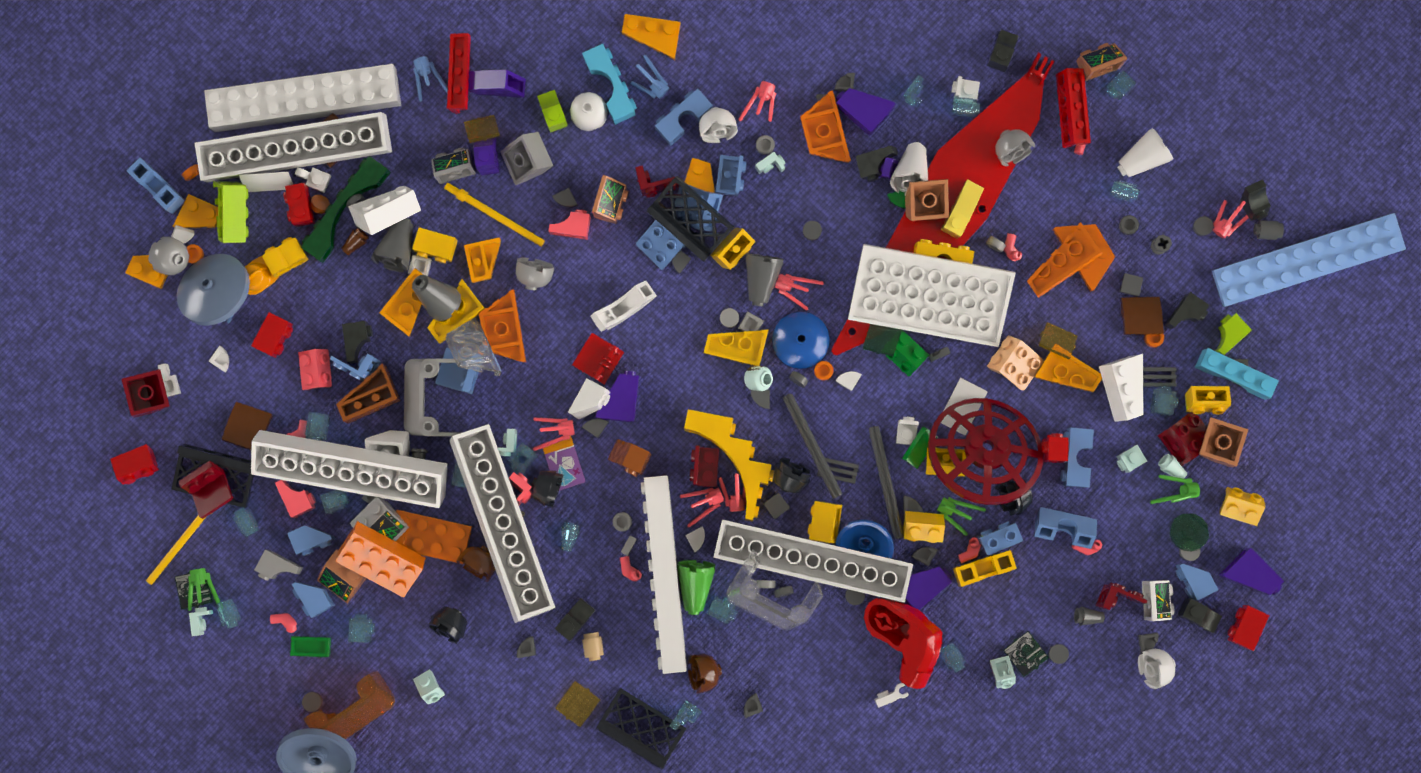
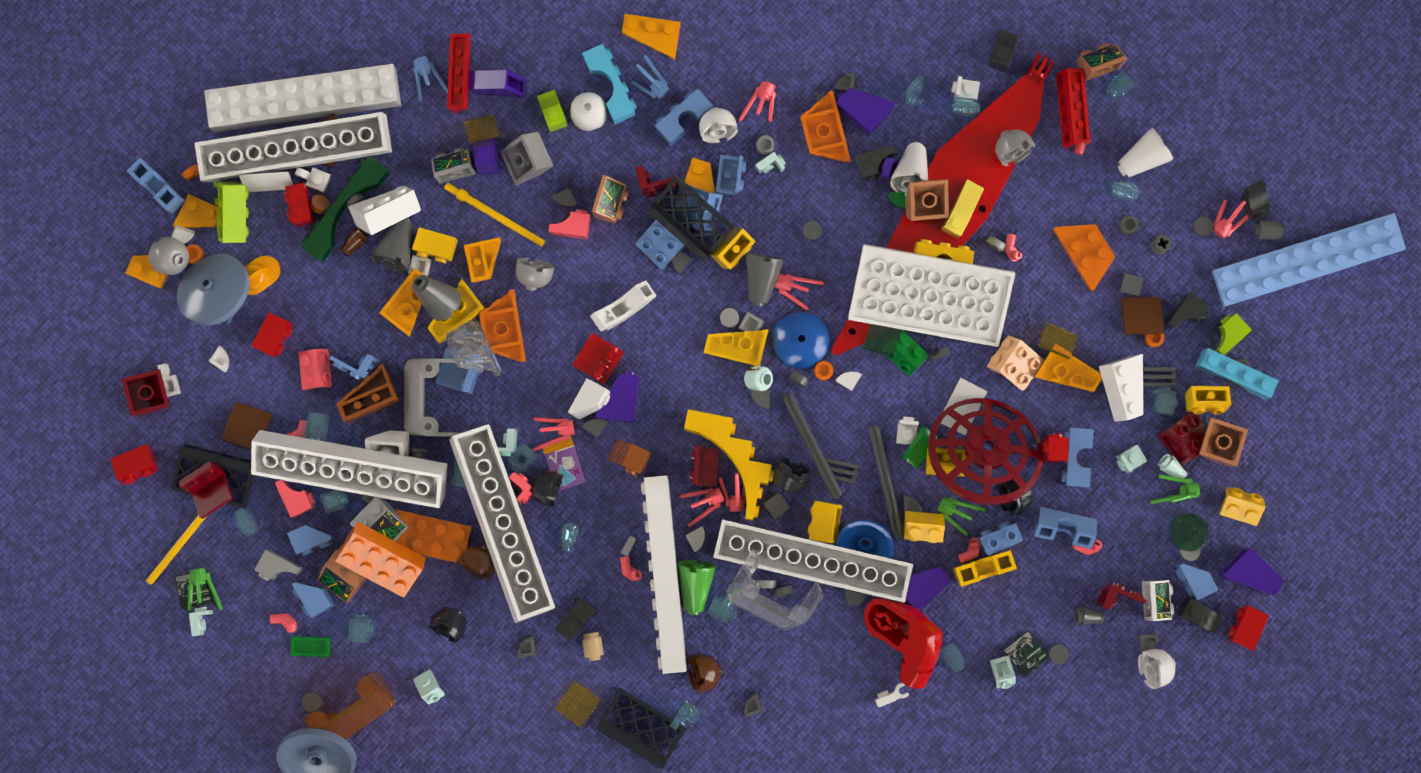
(228, 614): clear light blue brick -> none
(284, 257): yellow brick -> none
(355, 336): pearl dark grey arch -> none
(622, 521): light grey tile -> none
(924, 555): dark grey tile -> none
(1069, 258): orange wing -> none

